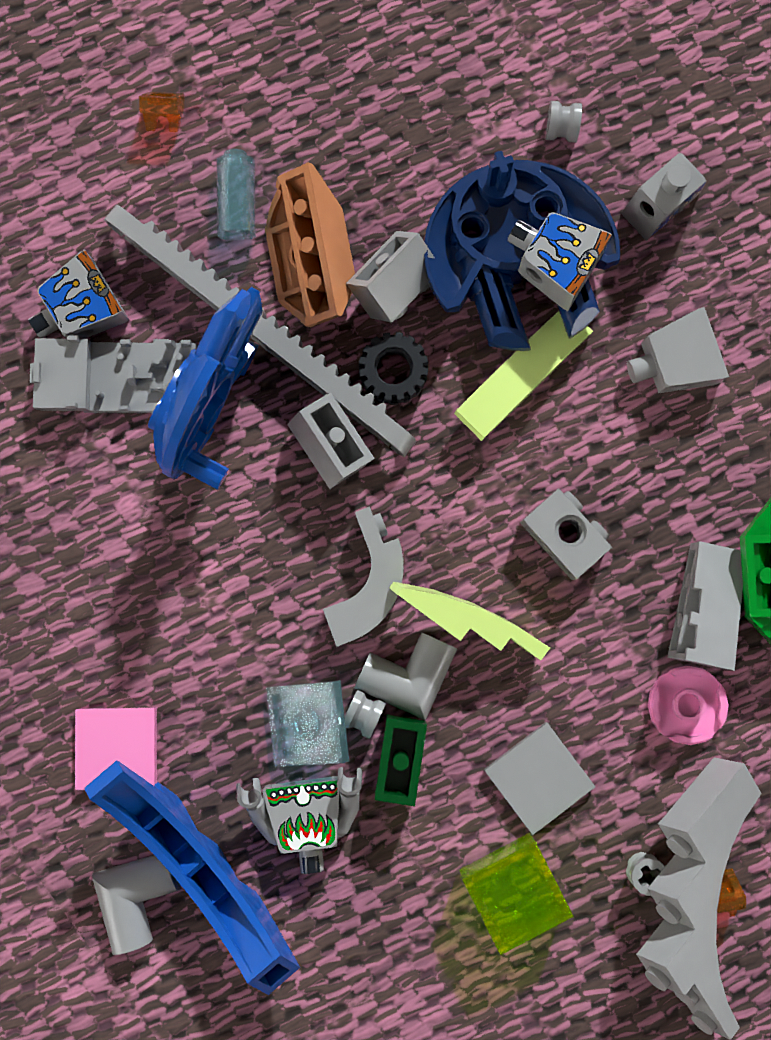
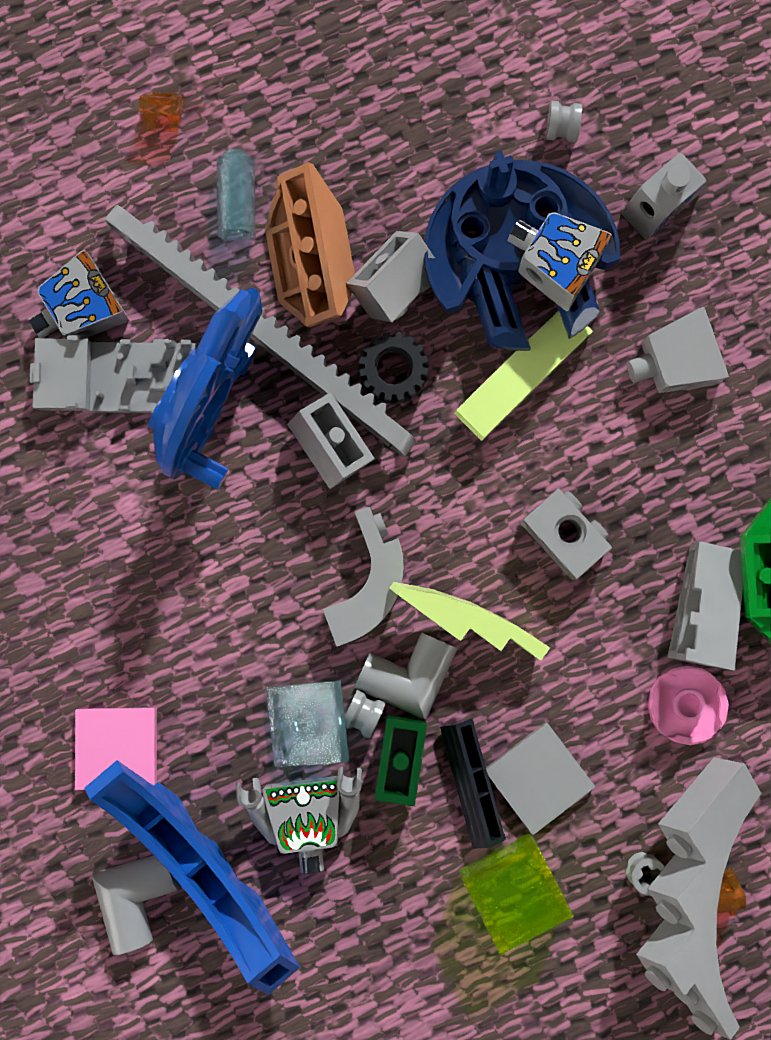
(472, 784): none -> black piece

